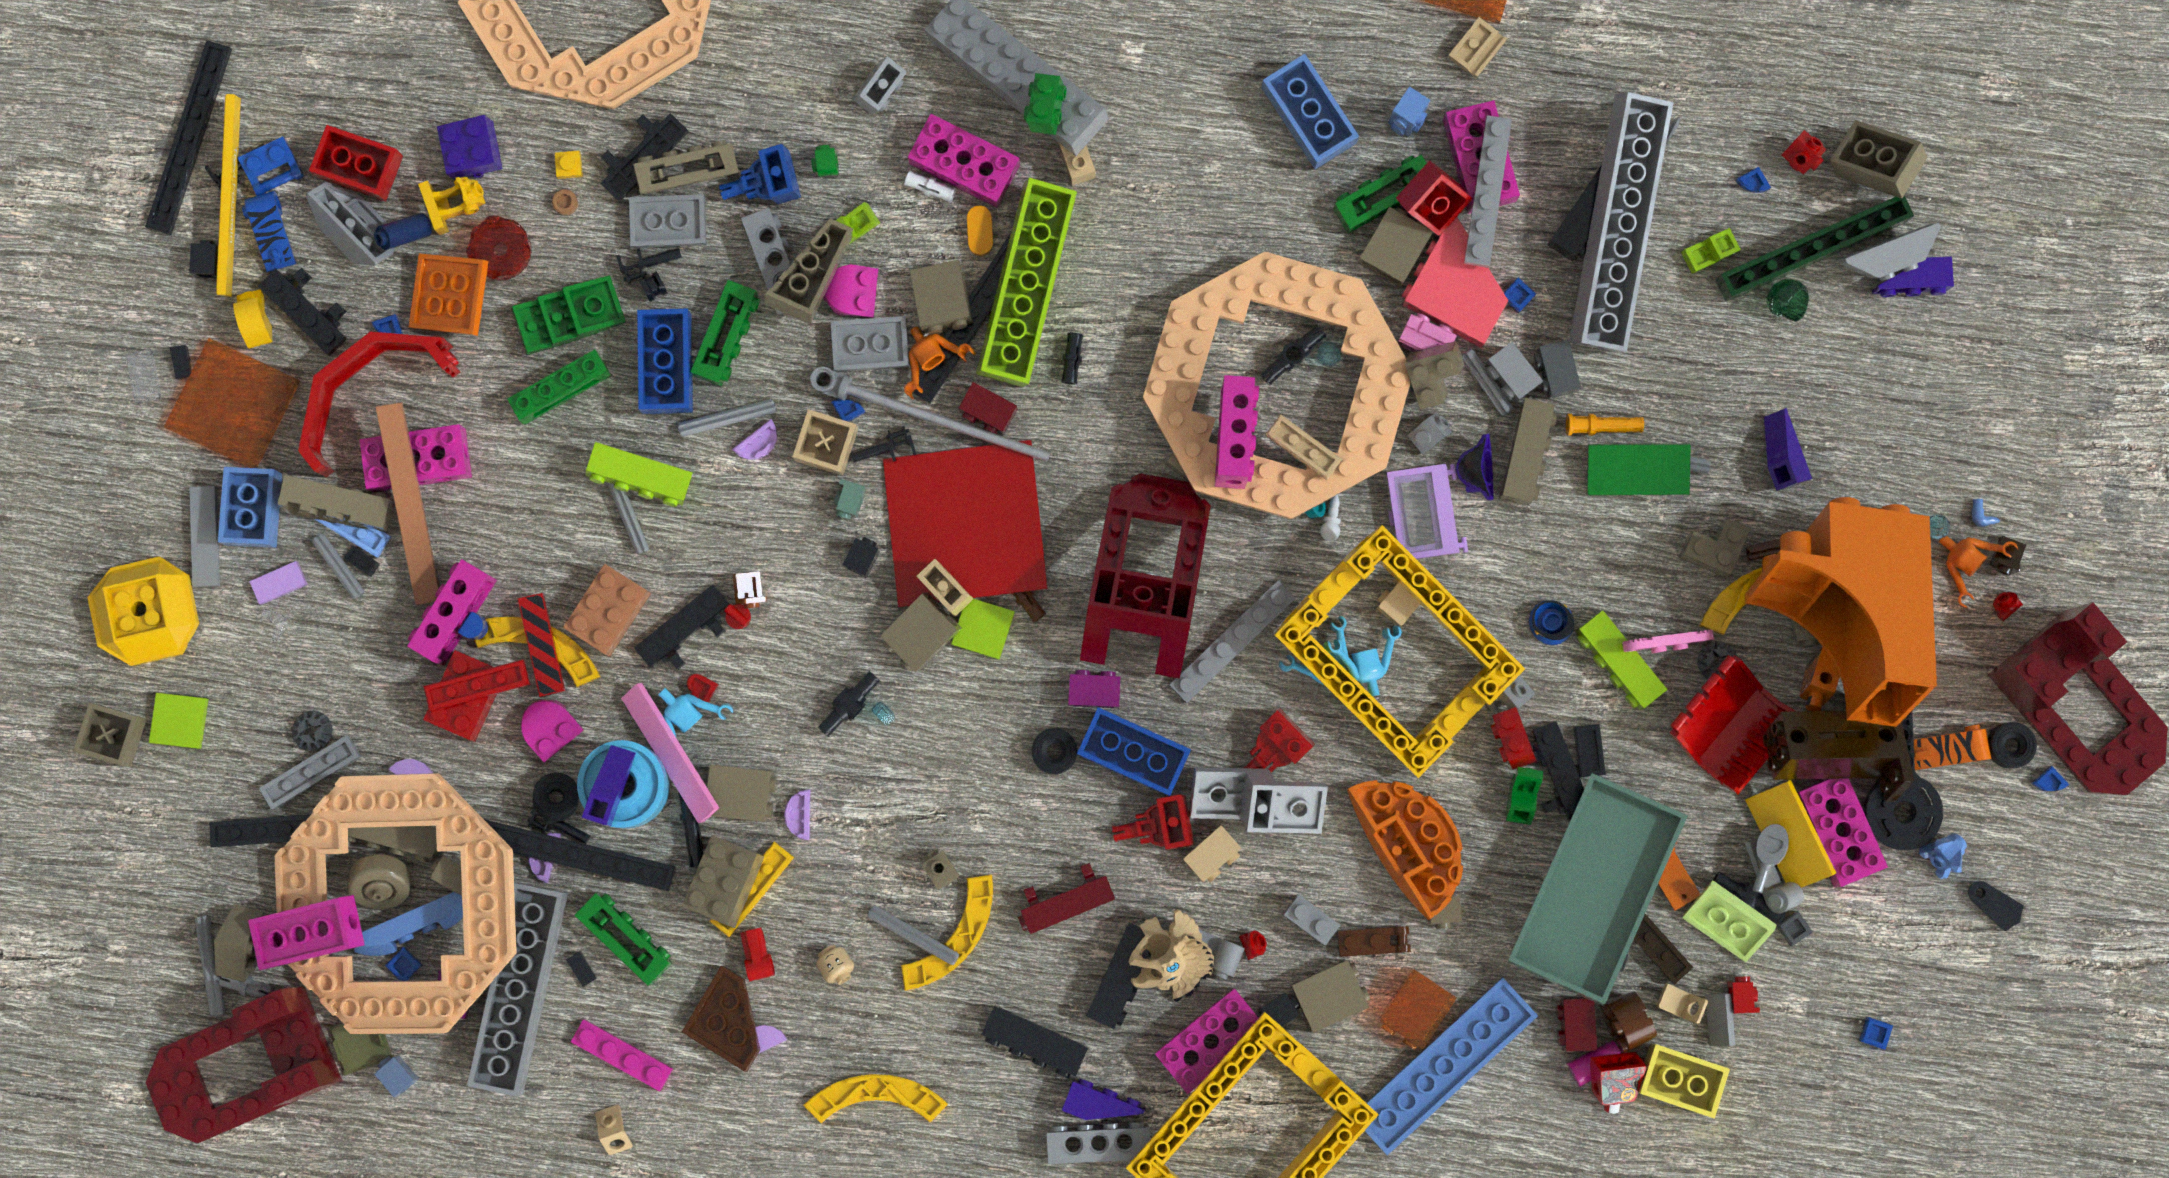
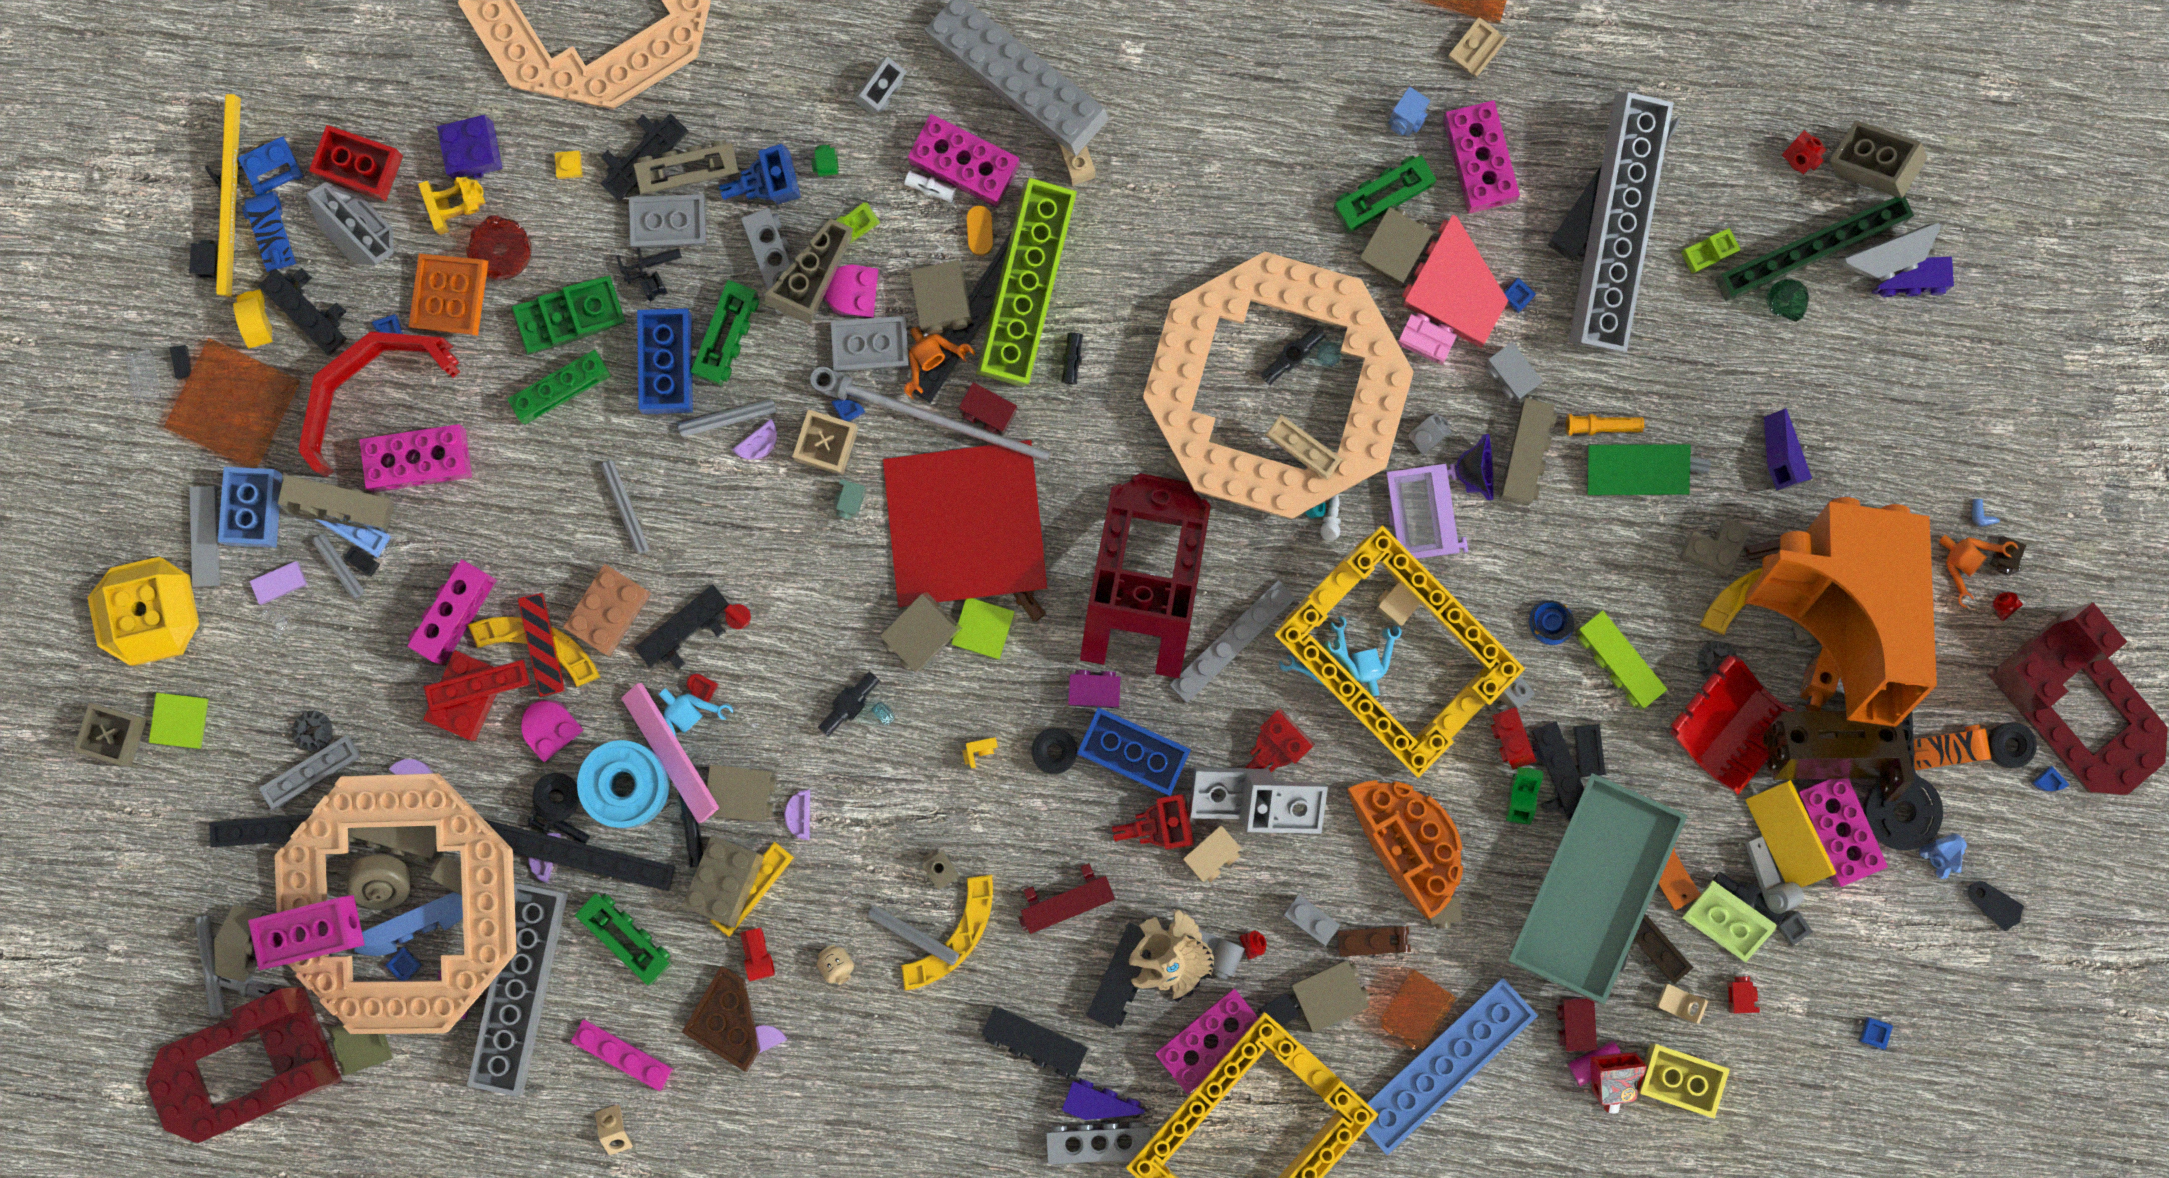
(188, 138): black tile -> none
(395, 1075): sand blue brick -> none
(403, 231): dark blue brick -> none
(408, 502): nougat tile -> none
(474, 627): blue brick -> none
(565, 202): medium nougat tile -> none
(581, 968): black piece -> none
(609, 786): dark purple slope -> none
(638, 474): lime brick -> none
(748, 589): bracket -> none
(861, 556): black brick -> none
(875, 1087): yellow tile -> none
(885, 447): black piece -> none
(945, 587): tan brick -> none
(983, 747): none -> yellow bracket
(1045, 104): green brick -> none
(1241, 393): dark pink brick -> none
(1309, 111): medium blue brick -> none
(1428, 369): dark tan brick -> none
(1434, 198): red brick -> none
(1487, 191): light grey plate -> none
(1488, 385): light grey axle -> none
(1557, 369): dark grey brick -> none
(1628, 1021): reddish brown brick -> none
(1659, 643): bright pink plate -> none
(1720, 1020): light grey tile -> none
(1754, 181): blue tile -> none
(1770, 850): light grey piece -> none
(1939, 526): clear light blue tile -> none

